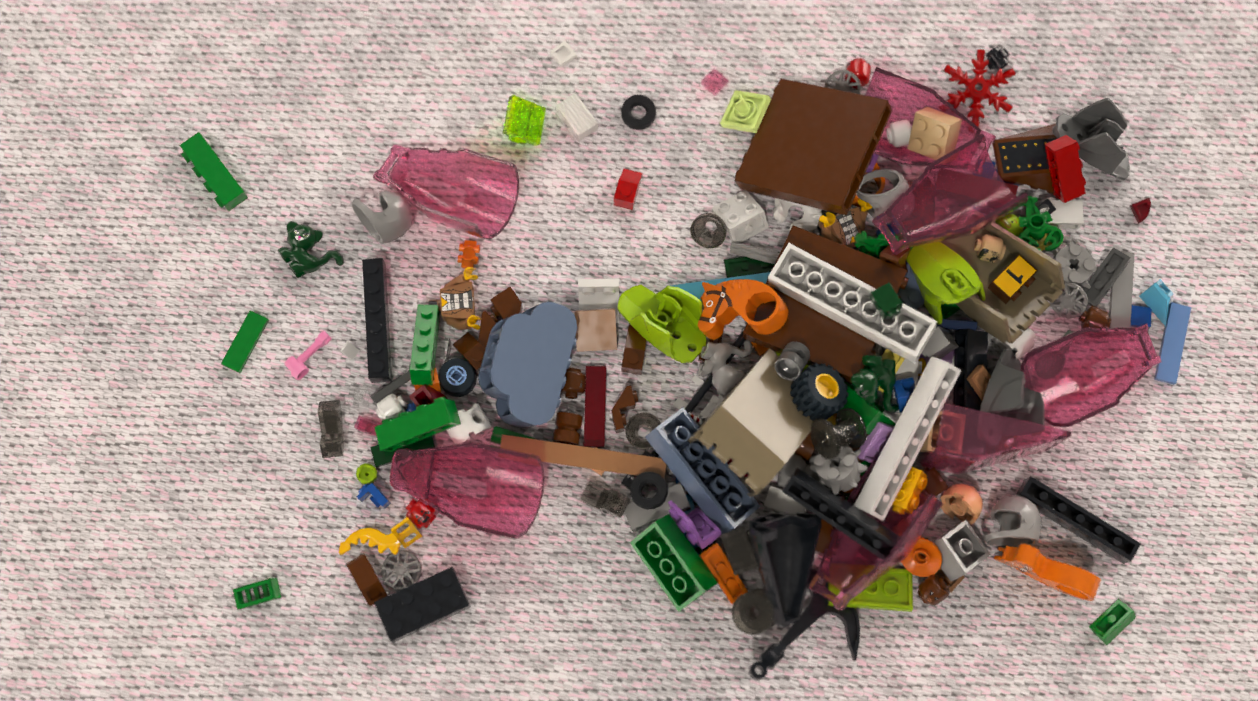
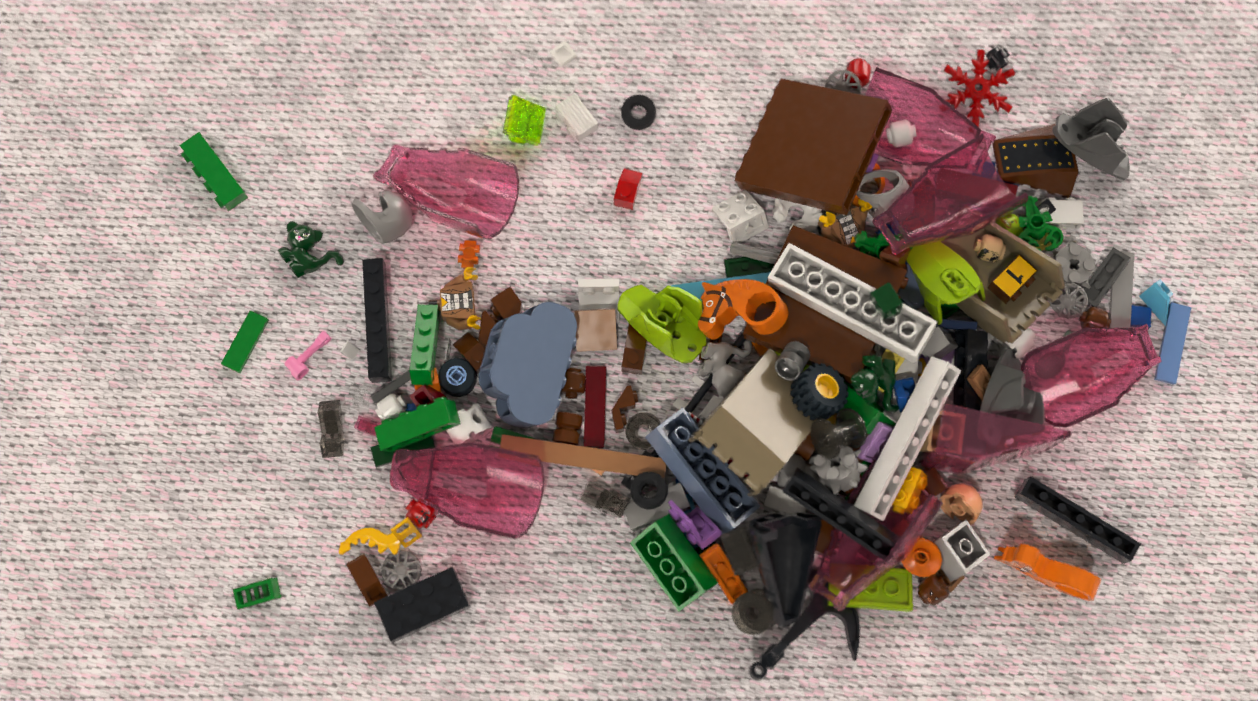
(366, 474): lime tile -> none
(377, 496): blue bracket -> none
(706, 237): clear smoke piece -> none
(714, 82): clear pink tile -> none
(745, 111): yellowish green plate -> none
(934, 133): tan brick -> none
(1018, 522): light grey piece -> none
(1065, 168): red brick -> none
(1113, 621): green slope -> none
(1141, 209): dark red tile -> none

